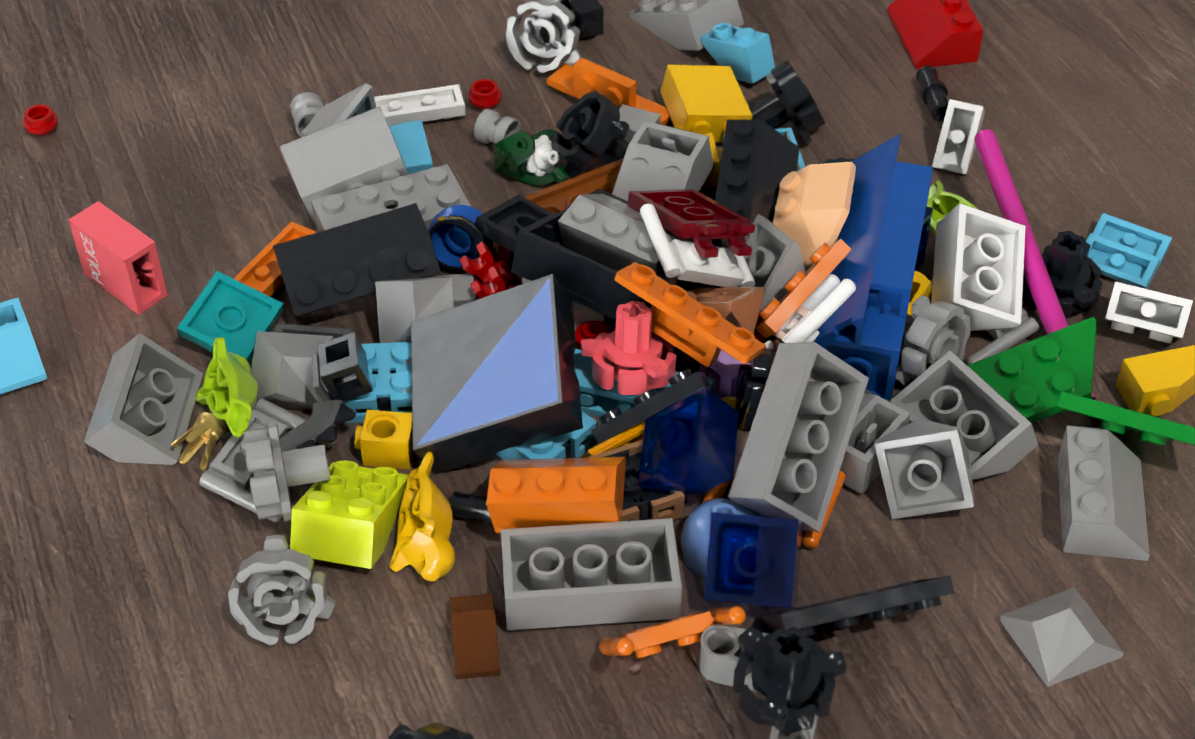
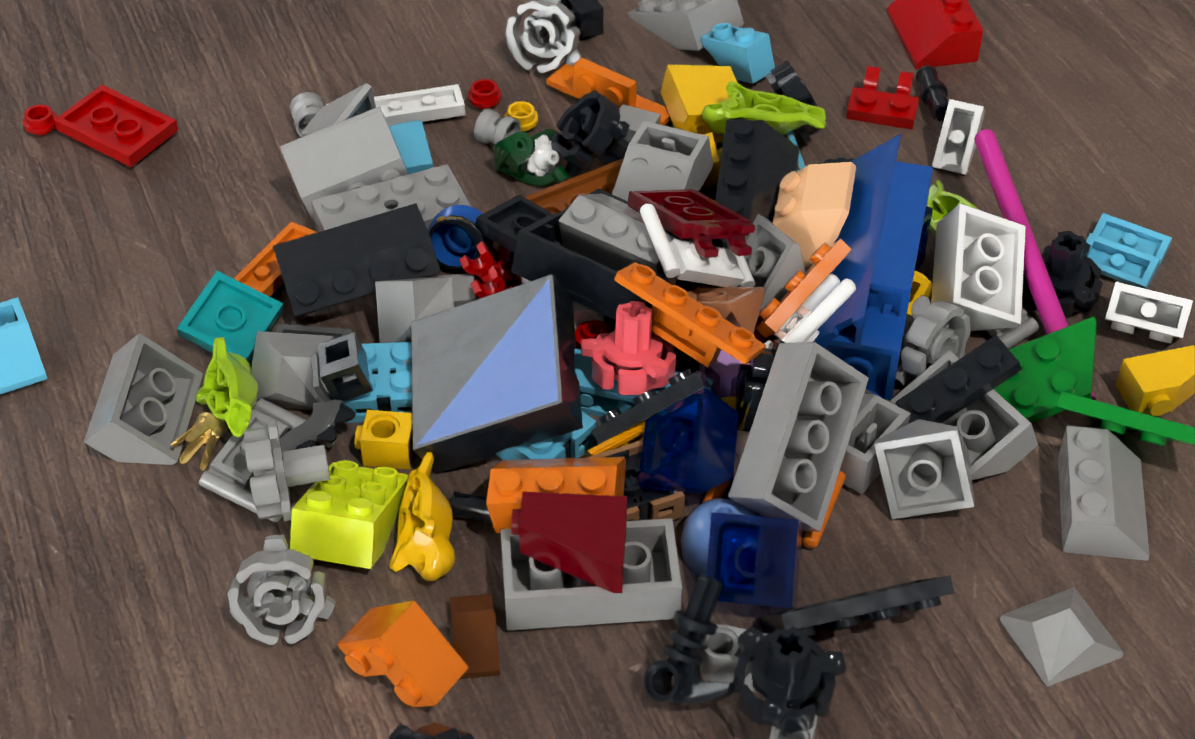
(116, 125): none -> red plate
(118, 257): coral brick -> none
(407, 649): none -> orange brick
(524, 113): none -> yellow plate
(575, 534): none -> dark red slope
(683, 654): none -> black piece
(685, 629): orange plate -> none
(776, 110): none -> lime animal
(883, 107): none -> red plate
(961, 383): none -> black plate

